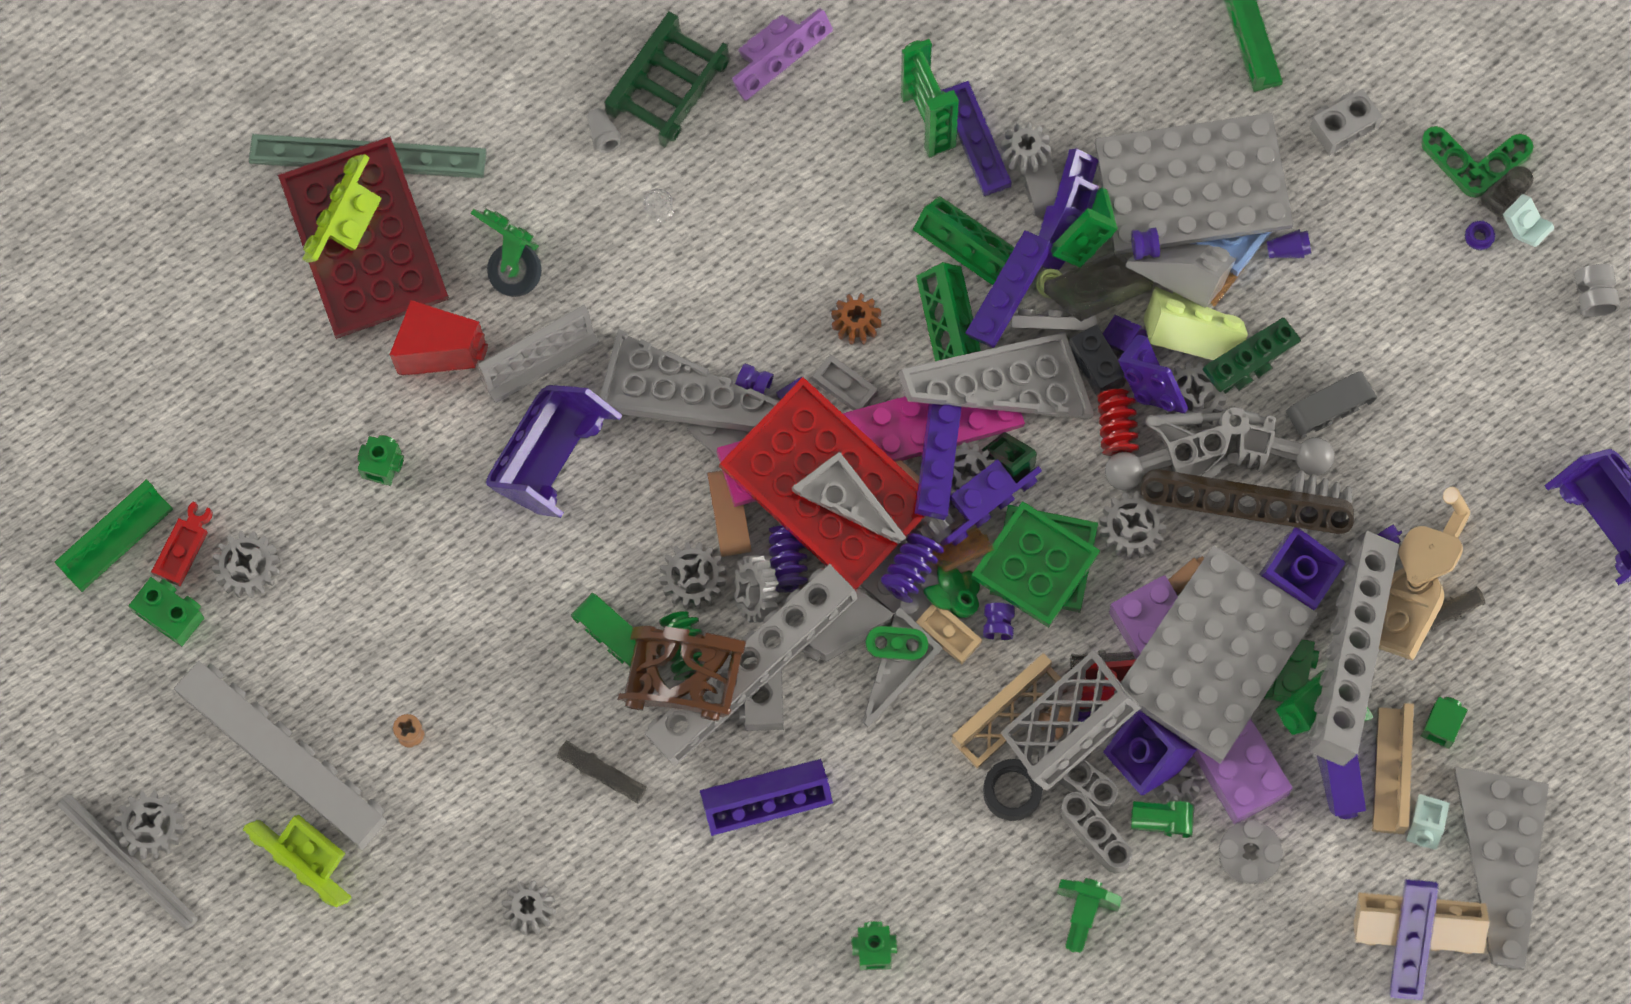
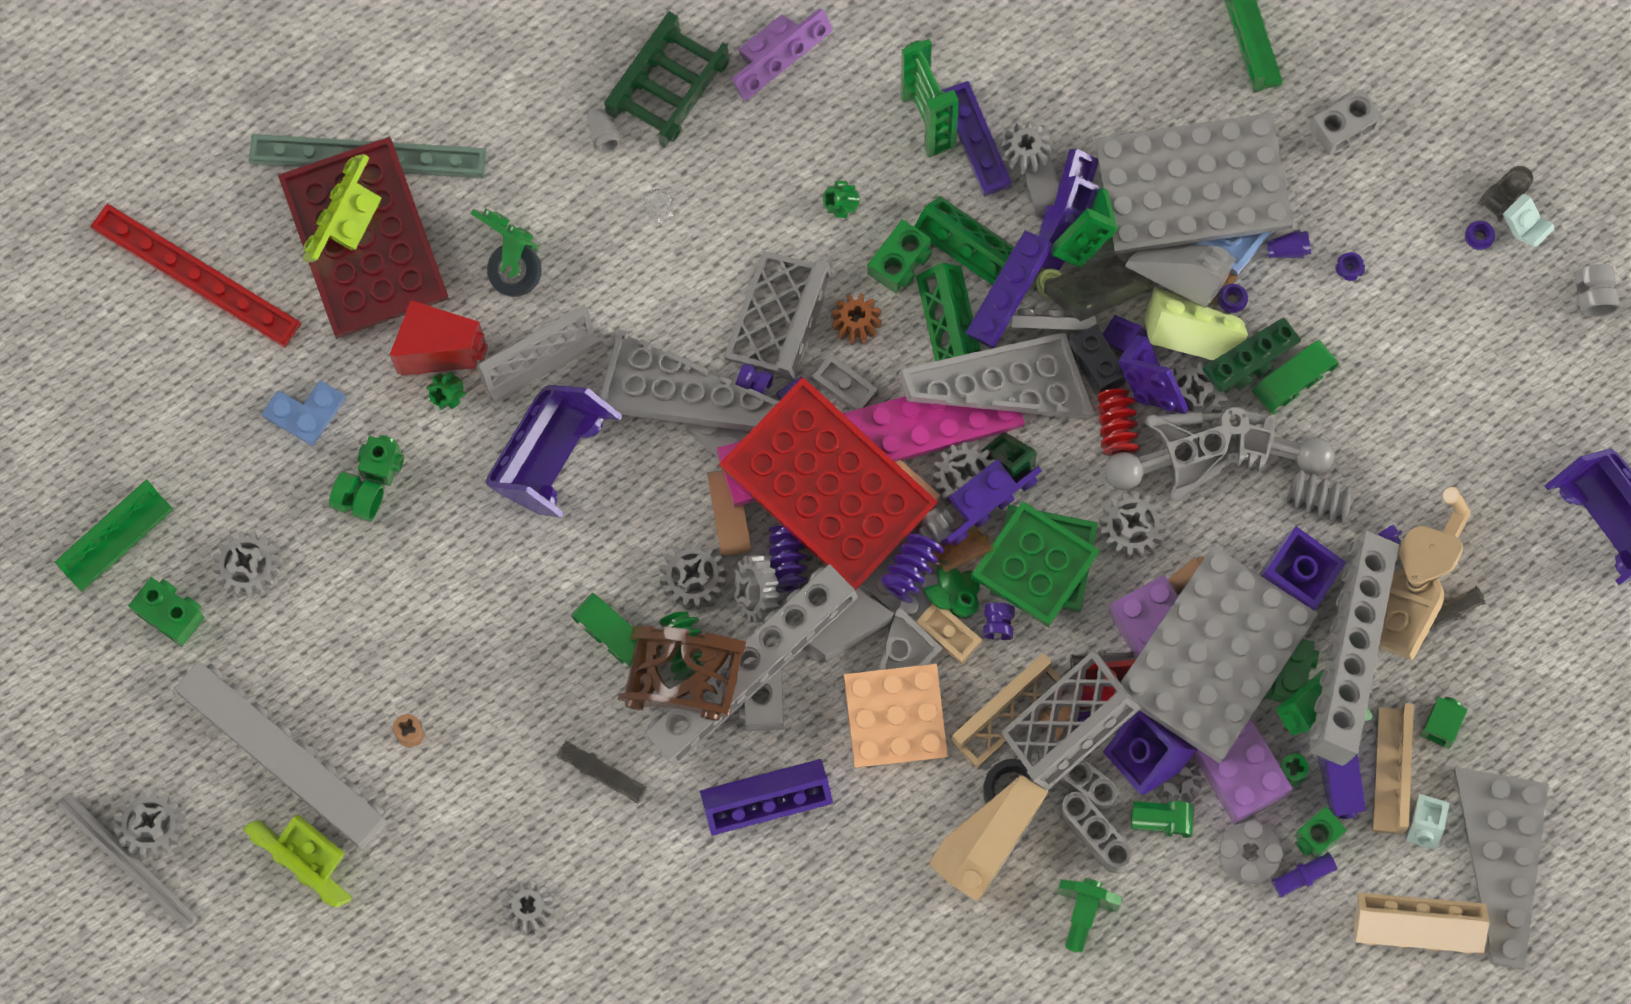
(182, 546): red plate -> none
(195, 275): none -> red tile
(308, 419): none -> medium blue plate
(366, 499): none -> green wheel
(446, 390): none -> green gear
(802, 323): none -> light grey fence
(841, 199): none -> green gear
(844, 493): light grey wing -> none
(874, 958): green brick -> none
(893, 254): none -> green brick
(895, 715): none -> light nougat plate
(896, 643): green plate -> none
(938, 461): dark purple plate -> none
(981, 845): none -> tan wedge
(1145, 243): dark purple wheel -> none
(1239, 292): none -> dark purple plate
(1259, 511): dark brown beam -> none
(1293, 376): none -> green beam
(1302, 768): none -> green bush
(1304, 874): none -> dark purple pin
(1328, 824): none -> green brick
(1330, 403): dark grey beam -> none
(1350, 259): none -> dark purple plate
(1413, 939): plate -> none
(1478, 170): green beam -> none

